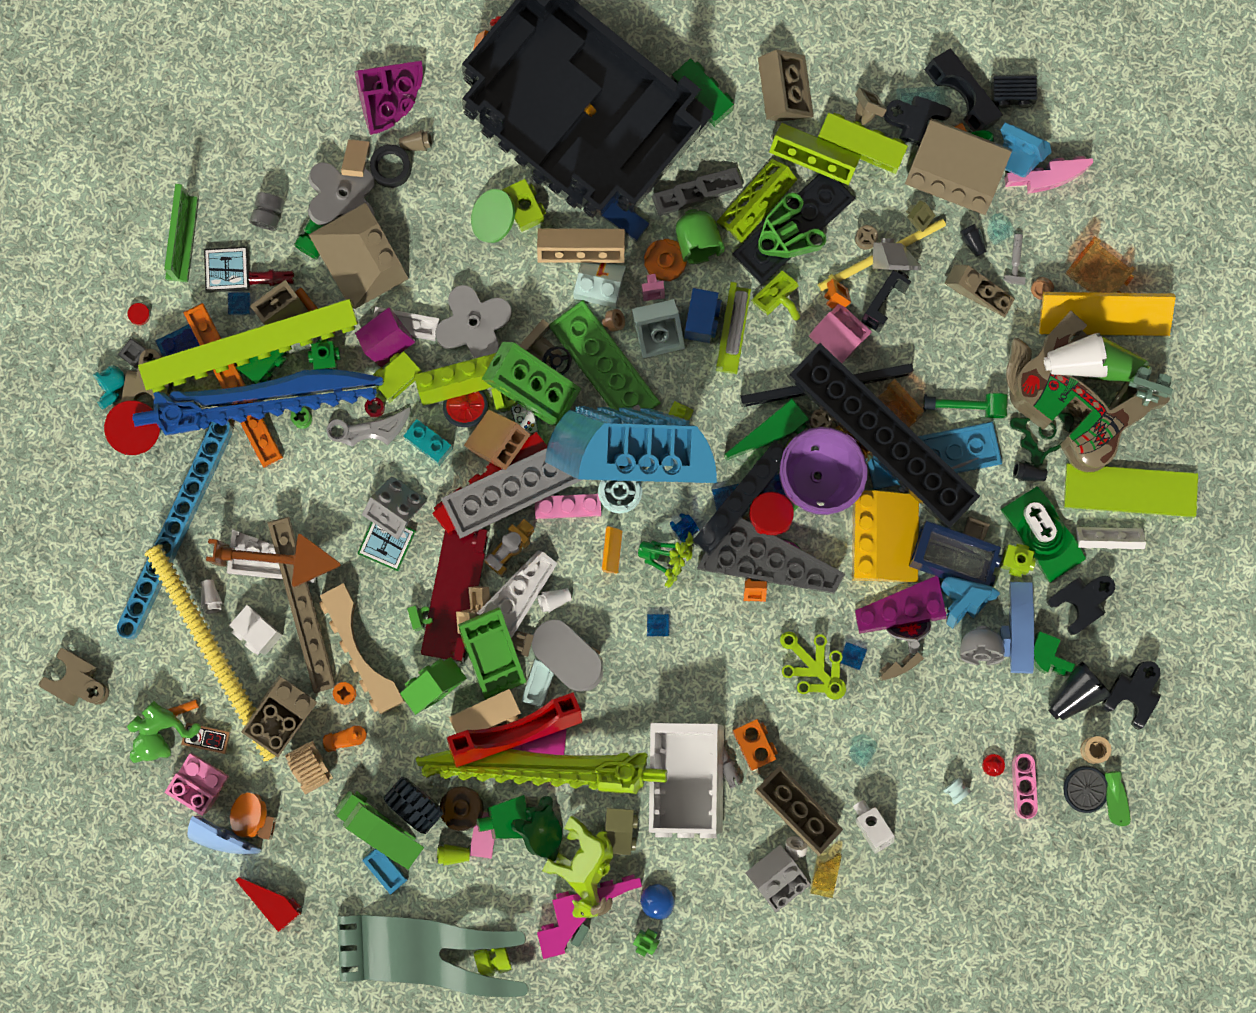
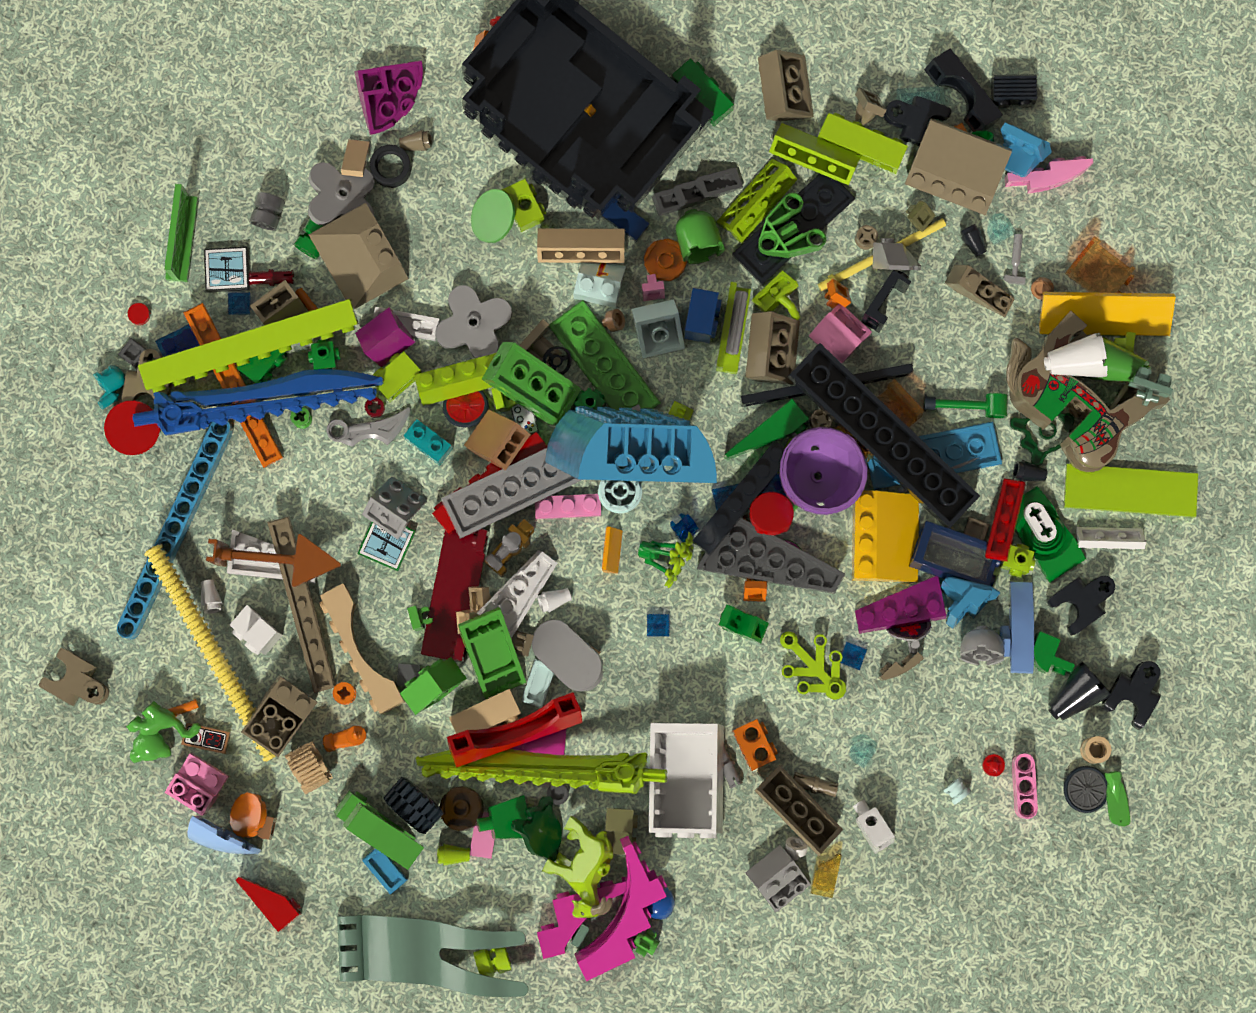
(407, 672): none -> dark grey tile
(558, 794): none -> dark grey tile
(594, 394): none -> green brick
(615, 943): none -> dark pink arch
(743, 624): none -> green brick
(772, 347): none -> dark tan slope
(816, 784): none -> dark tan pin
(1005, 520): none -> red tile
(1127, 342): none -> lime tile

